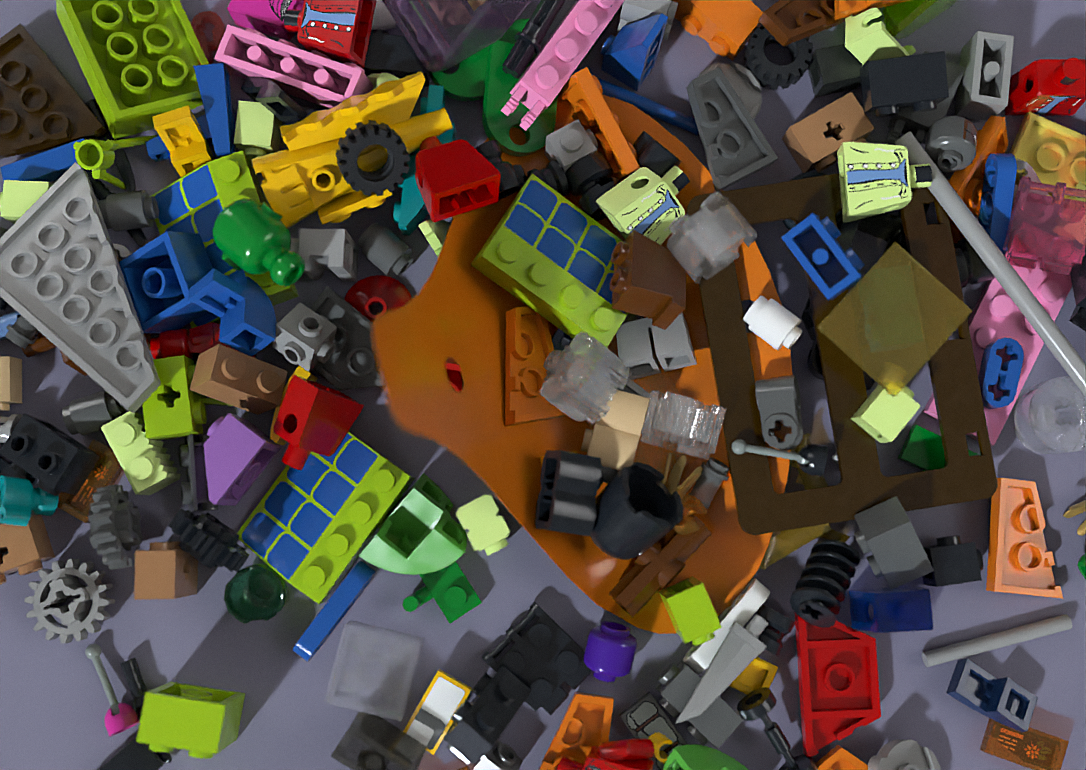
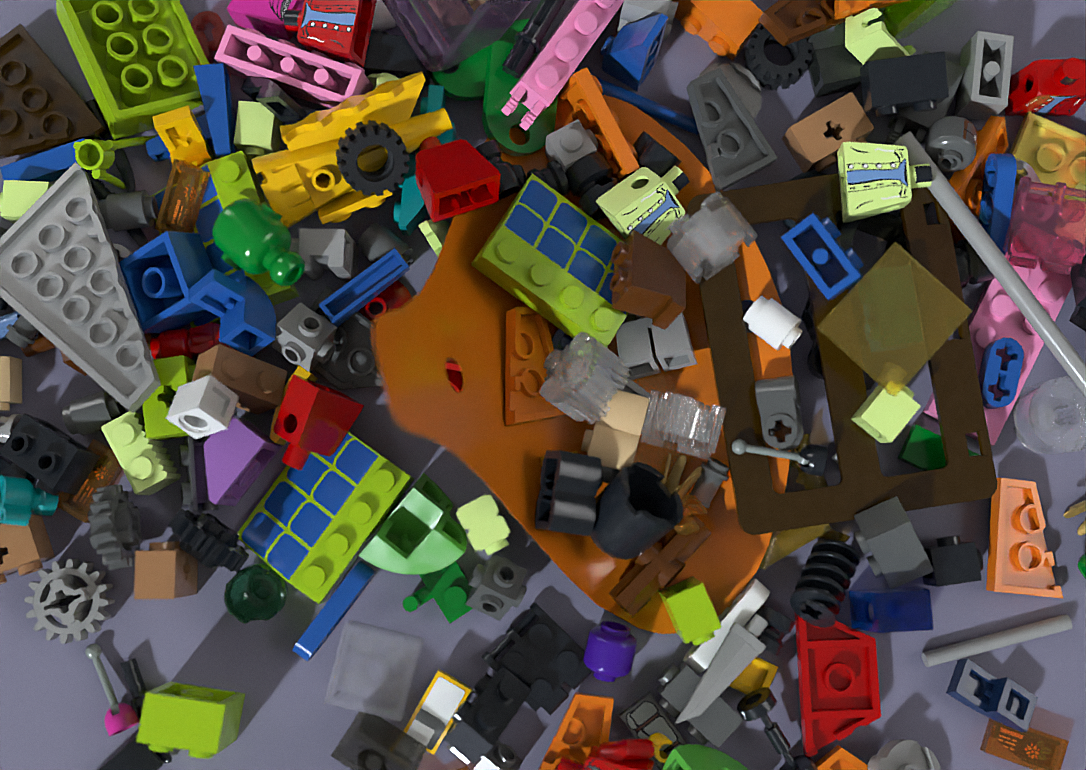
(182, 198): none -> clear orange tile
(202, 407): none -> white brick
(364, 288): none -> blue piece
(496, 587): none -> dark grey brick

